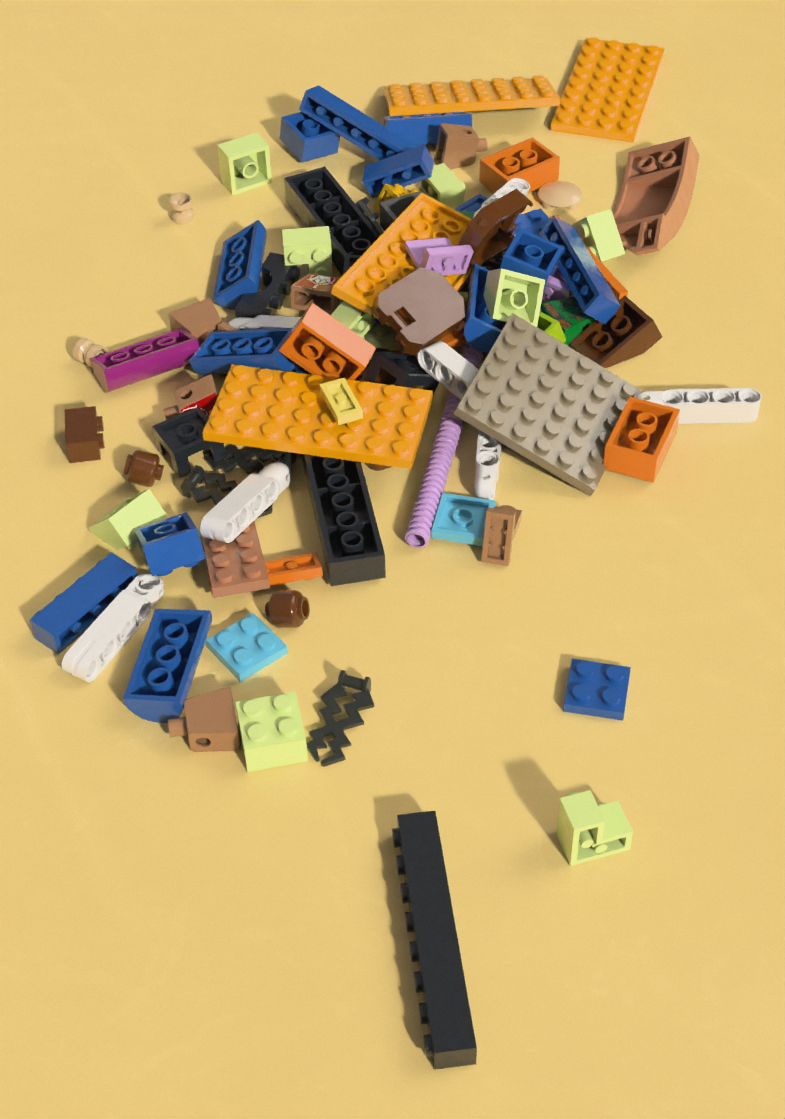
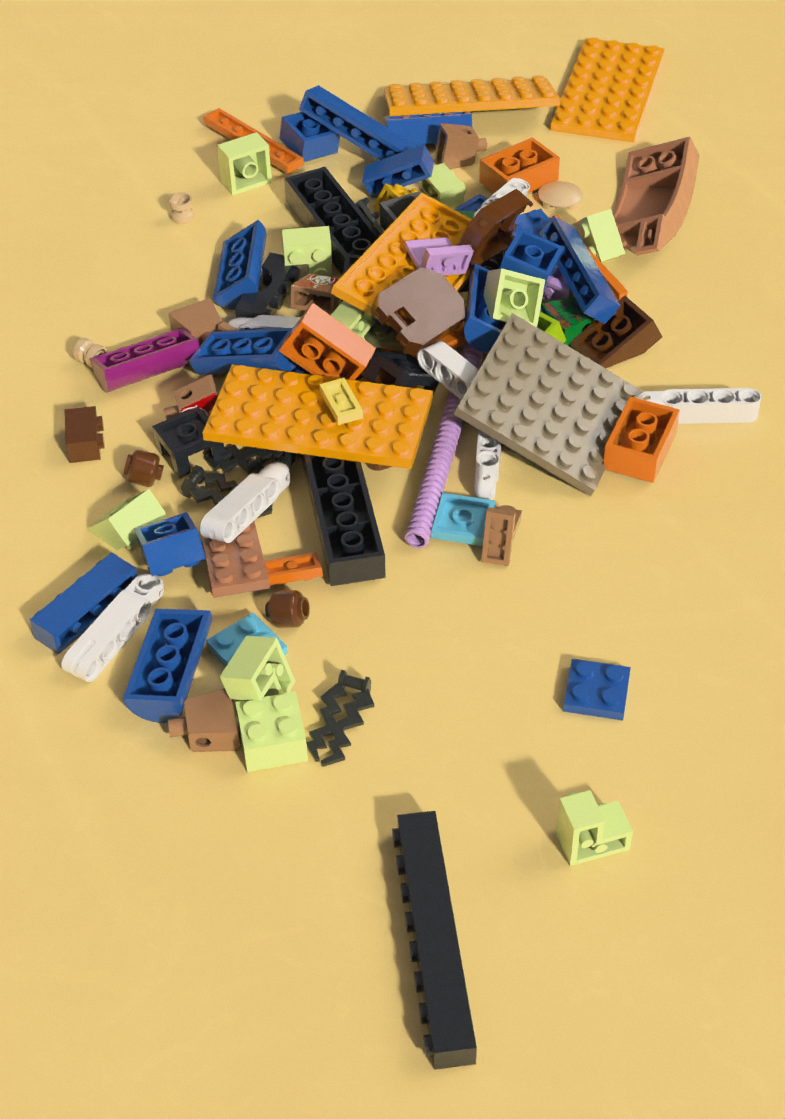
(234, 128): none -> orange plate
(257, 670): none -> yellowish green brick

